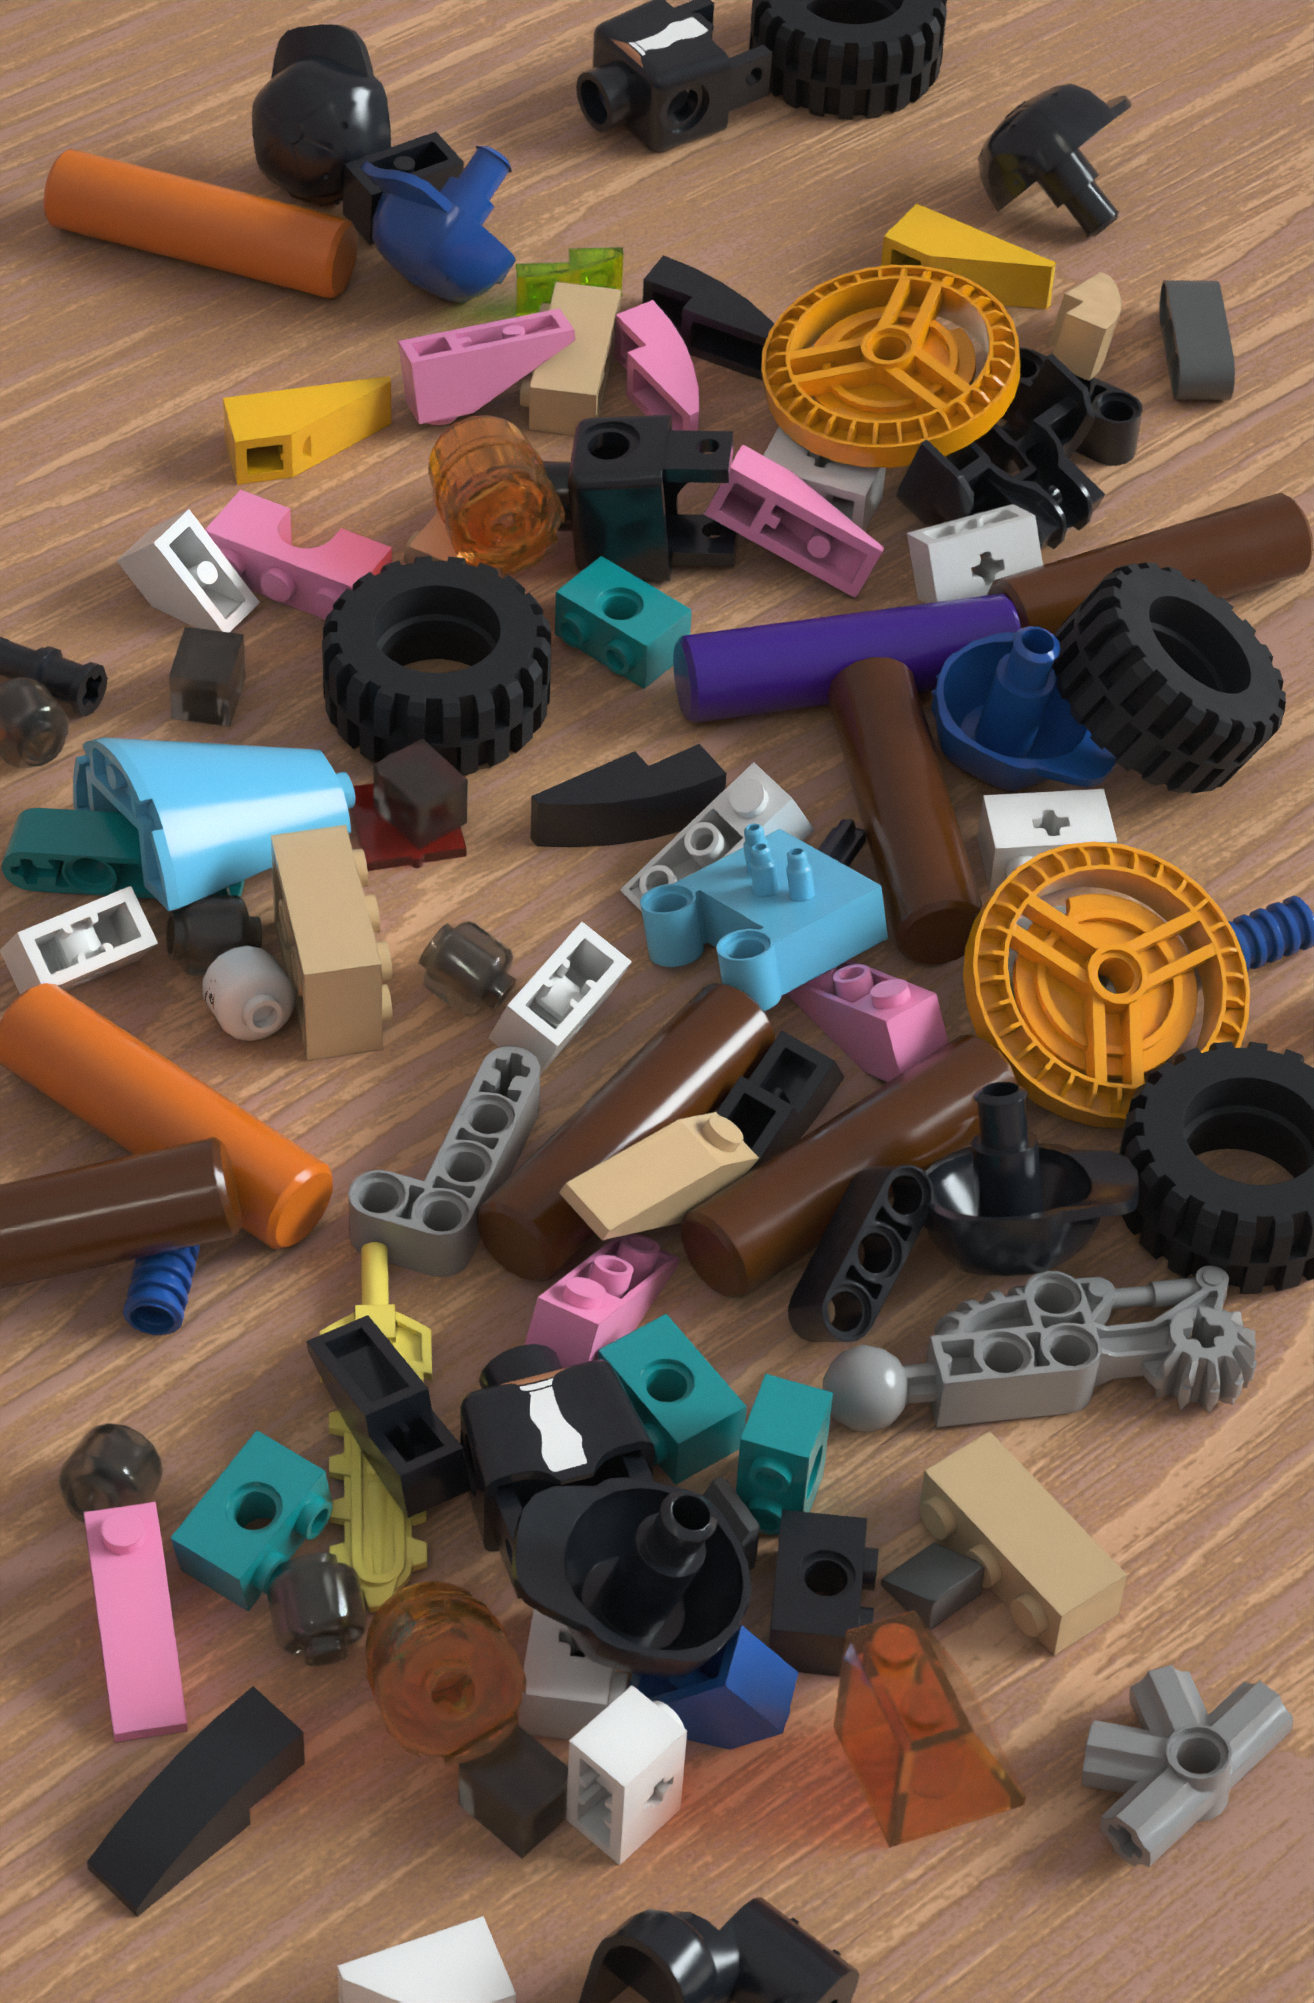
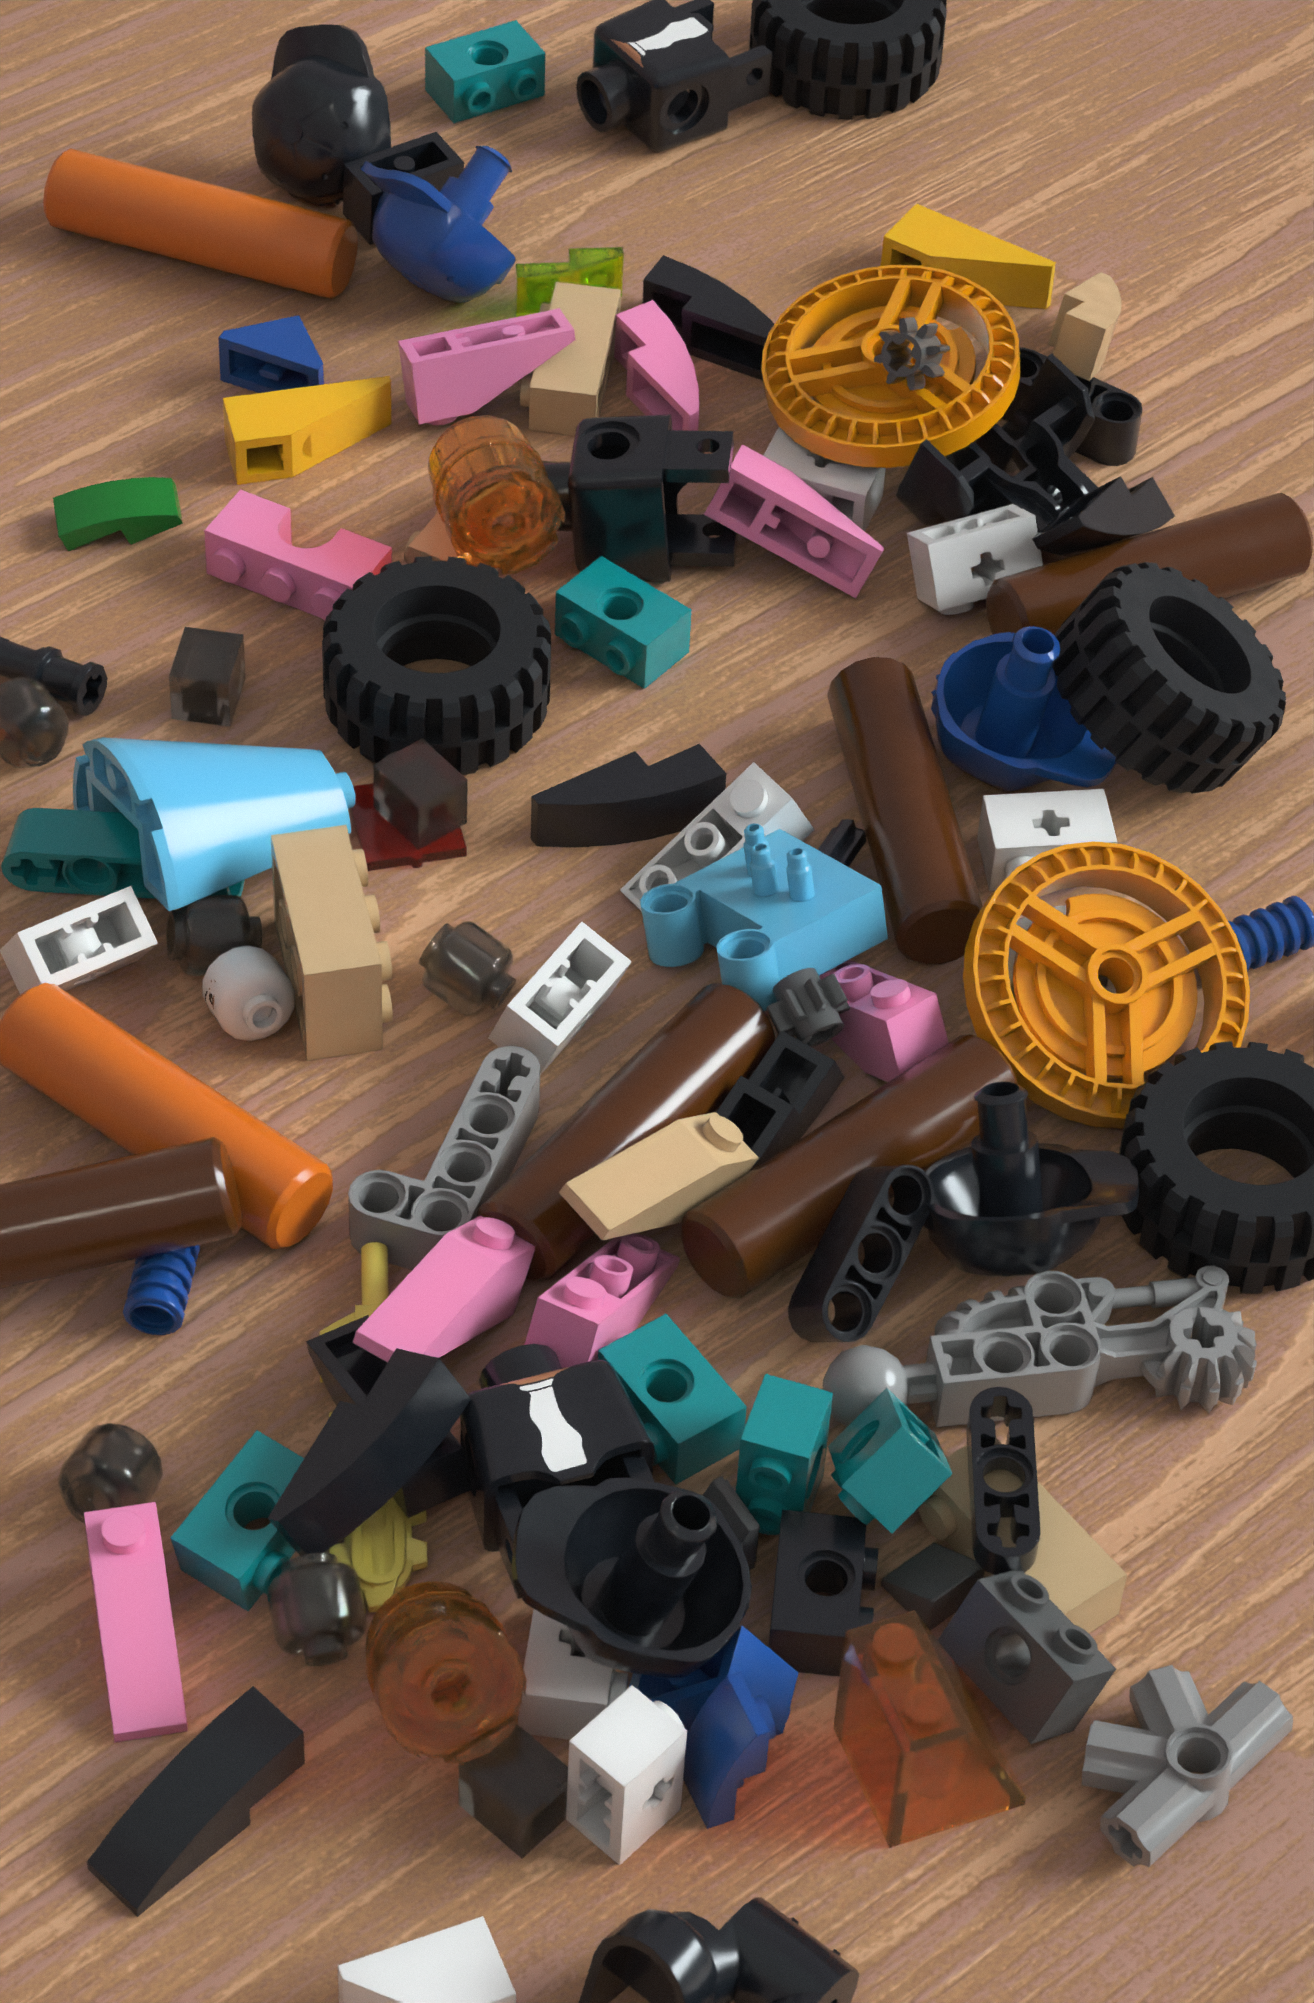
(131, 505): none -> green slope
(188, 575): white slope -> none
(270, 356): none -> blue slope
(369, 1452): none -> black slope
(453, 1293): none -> bright pink slope
(485, 71): none -> teal brick
(726, 1747): none -> blue slope
(795, 661): dark purple cylinder -> none
(808, 1006): none -> dark grey gear
(887, 1463): none -> teal brick
(897, 355): none -> dark grey gear
(988, 1504): none -> black beam
(1026, 1655): none -> dark grey brick
(1043, 144): black piece -> none
(1105, 517): none -> black slope
(1196, 340): dark grey beam -> none

